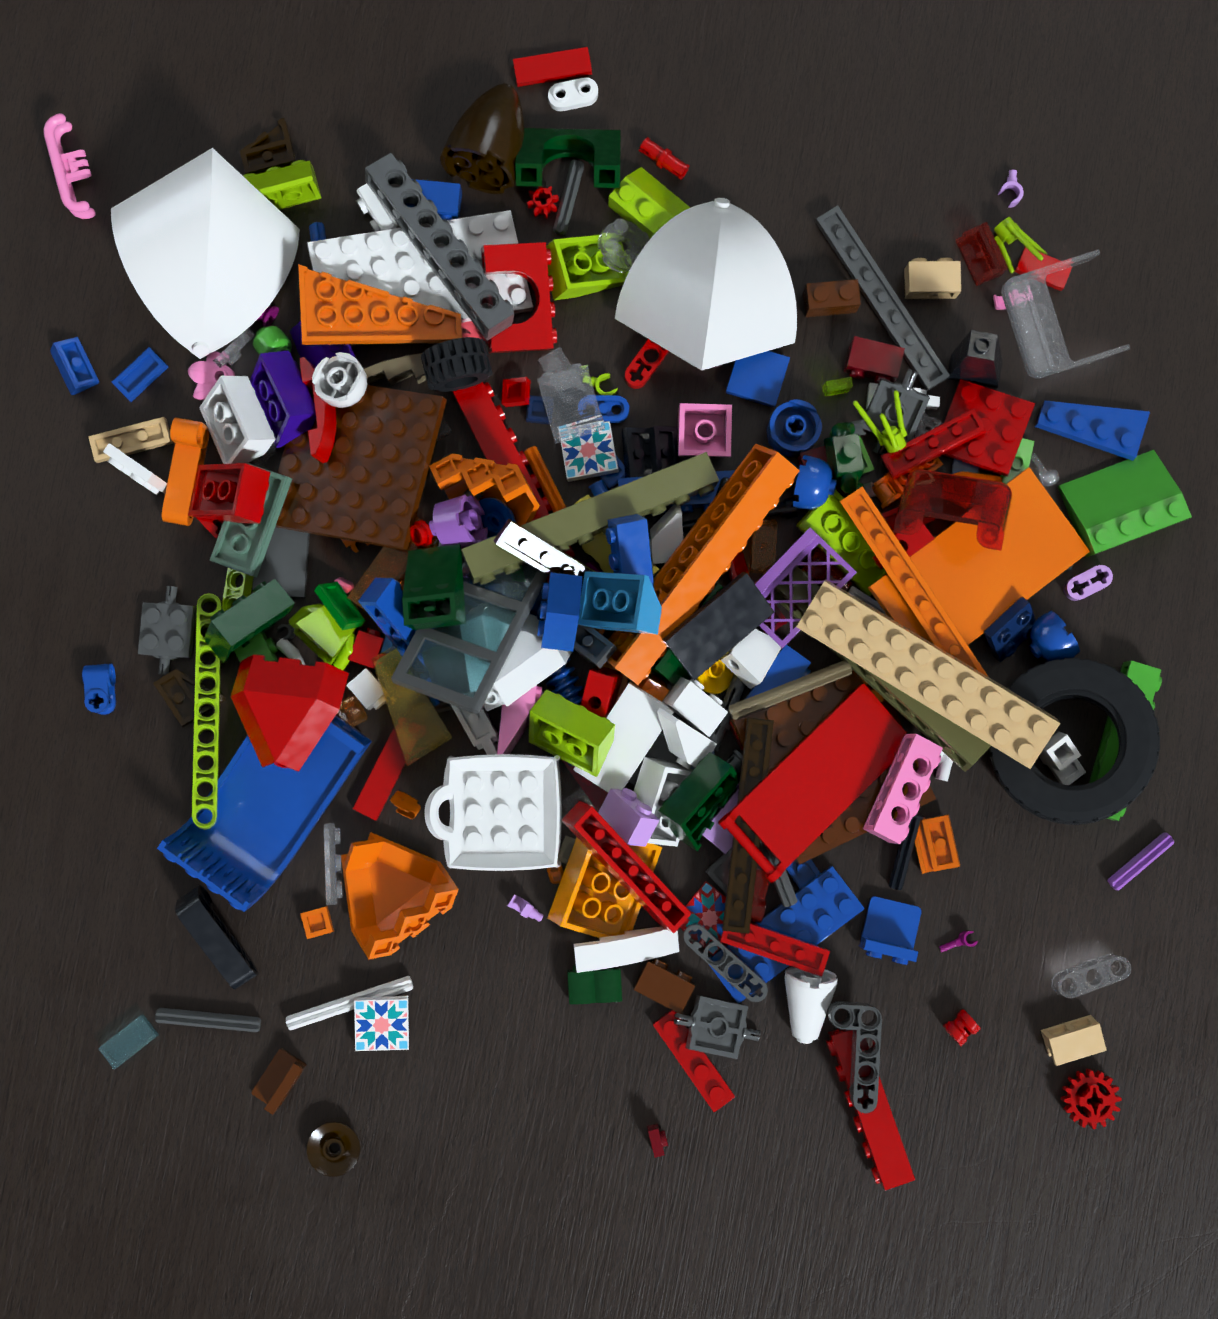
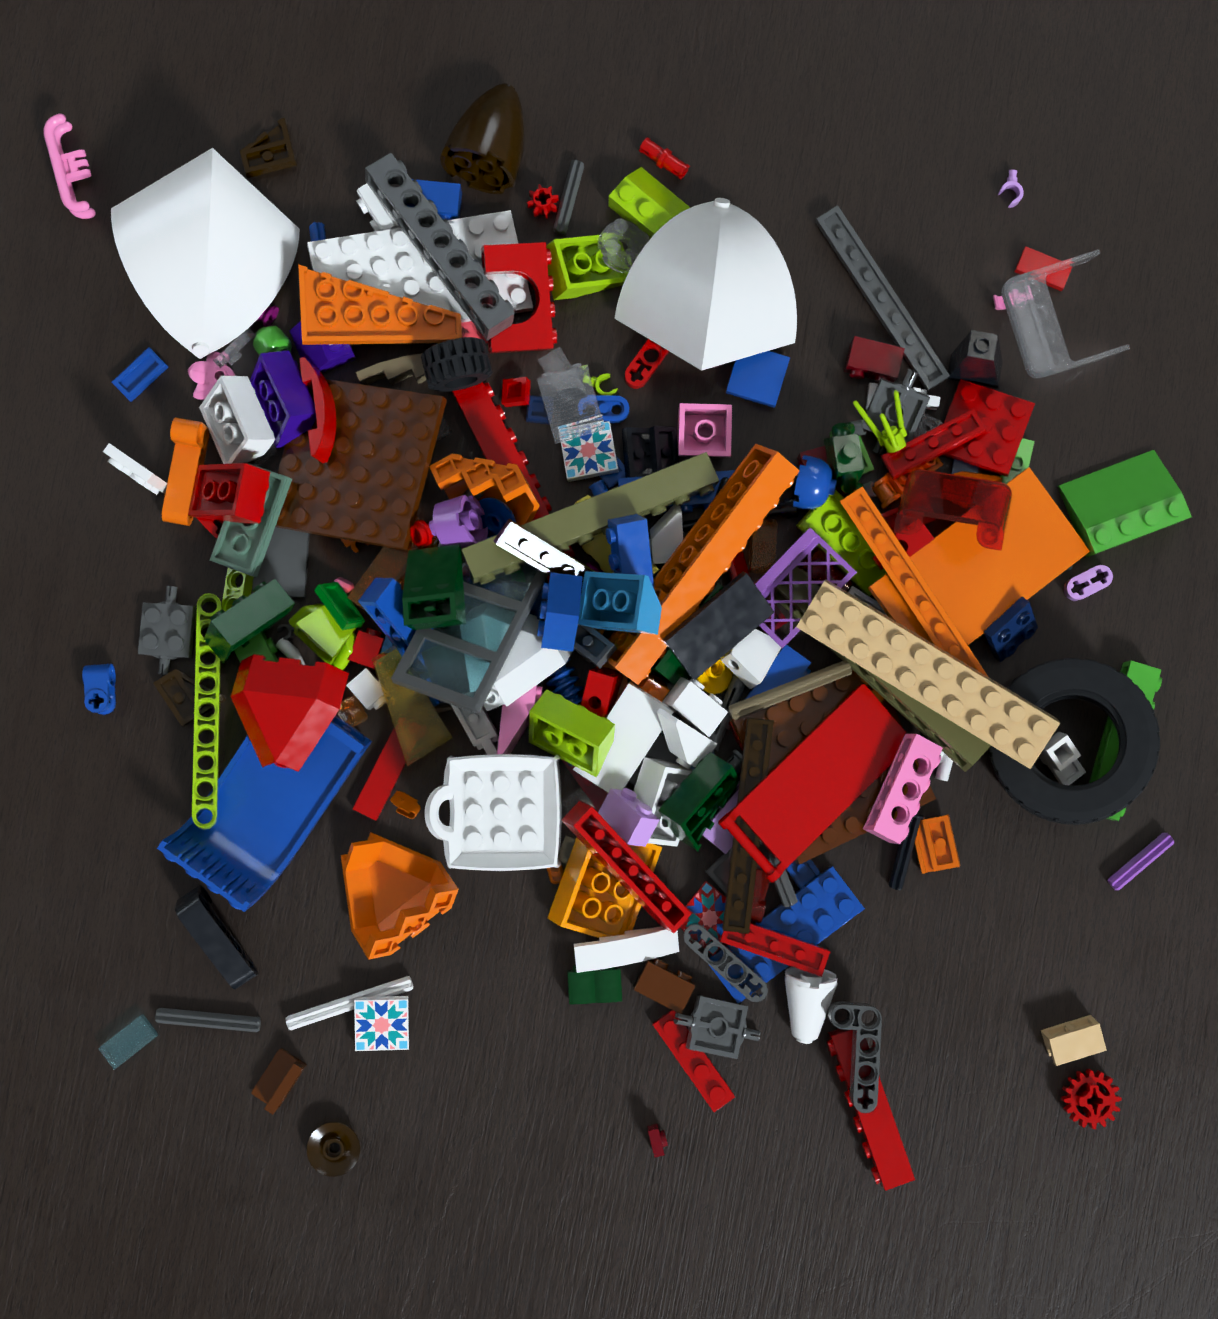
(74, 365): blue slope -> none
(132, 438): tan plate -> none
(287, 185): lime slope -> none
(317, 922): orange plate -> none
(332, 863): clear plate -> none
(340, 380): white cylinder -> none
(525, 908): lavender piece -> none
(544, 479): orange axle -> none
(552, 66): red tile -> none
(574, 97): white plate -> none
(595, 146): dark green arch -> none
(808, 428): blue brick -> none
(831, 298): reddish brown brick -> none
(837, 386): clear neon green tile -> none
(890, 930): blue bracket -> none
(932, 279): tan brick -> none
(961, 940): magenta hand -> none
(961, 1027): red wheel -> none
(981, 254): clear red hinge -> none
(1008, 232): lime plant -> none
(1046, 477): clear hand -> none
(1051, 639): blue cylinder -> none
(1100, 427): blue wing -> none
(1103, 976): clear beam -> none

